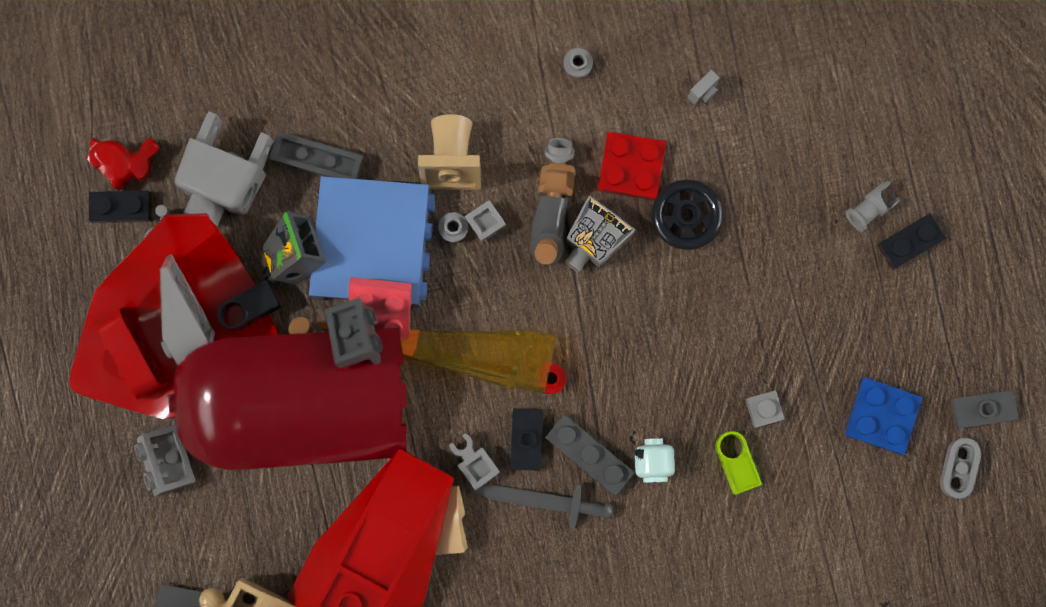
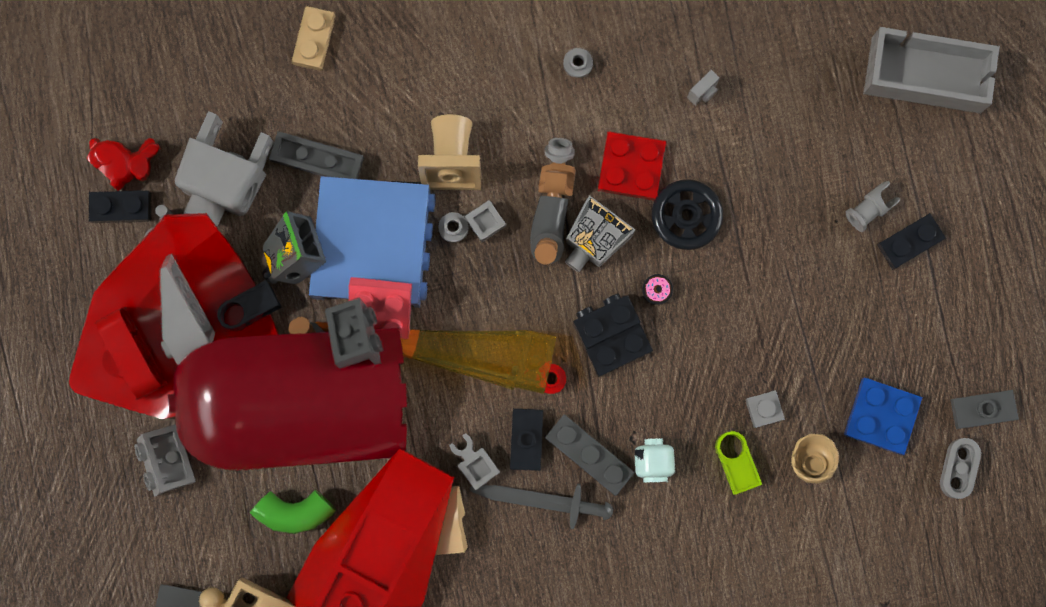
(293, 517): none -> bright green cylinder
(313, 38): none -> tan plate
(611, 334): none -> black plate
(657, 289): none -> tile
(815, 458): none -> tan hair
(931, 70): none -> light grey piece

